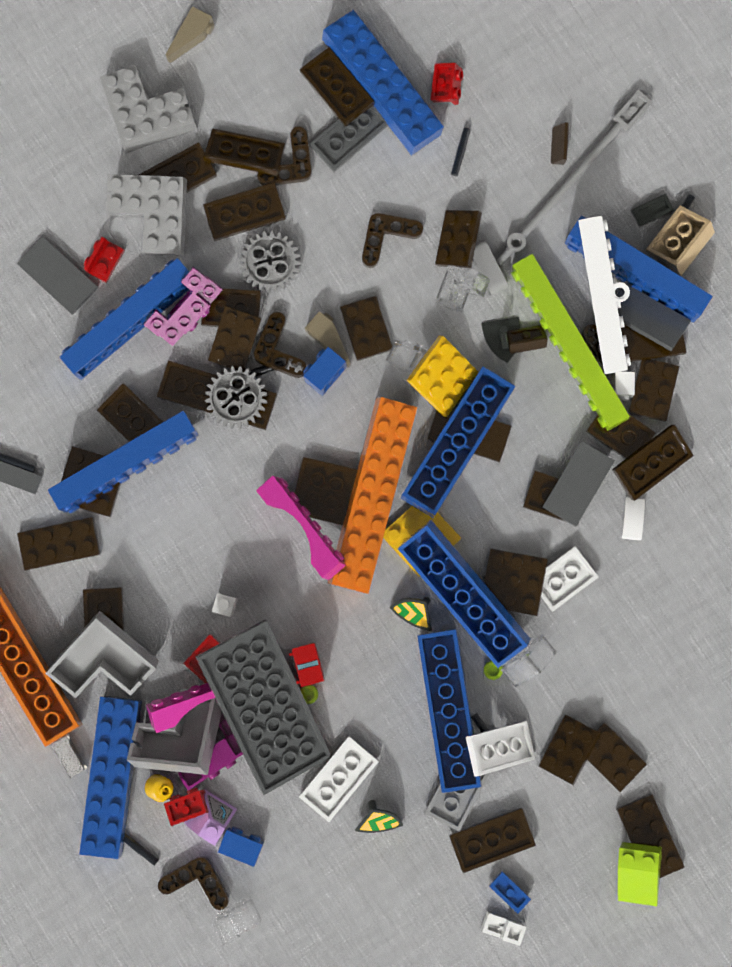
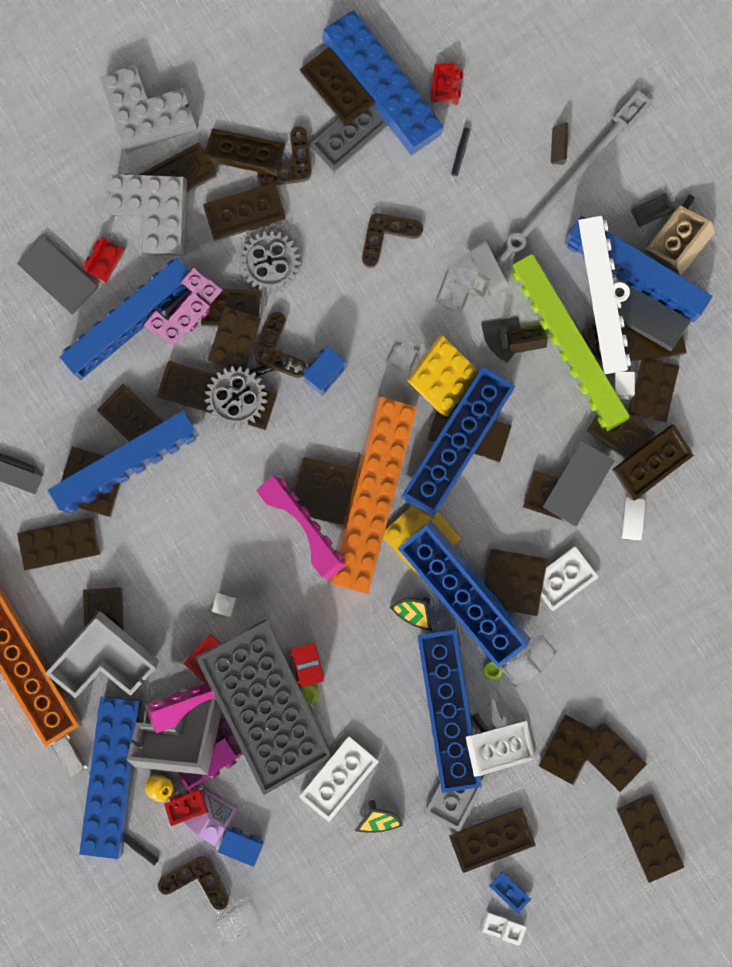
(191, 33): dark tan slope -> none
(325, 333): dark tan slope -> none
(366, 328): dark brown plate -> none
(458, 238): dark brown plate -> none
(639, 873): lime slope -> none

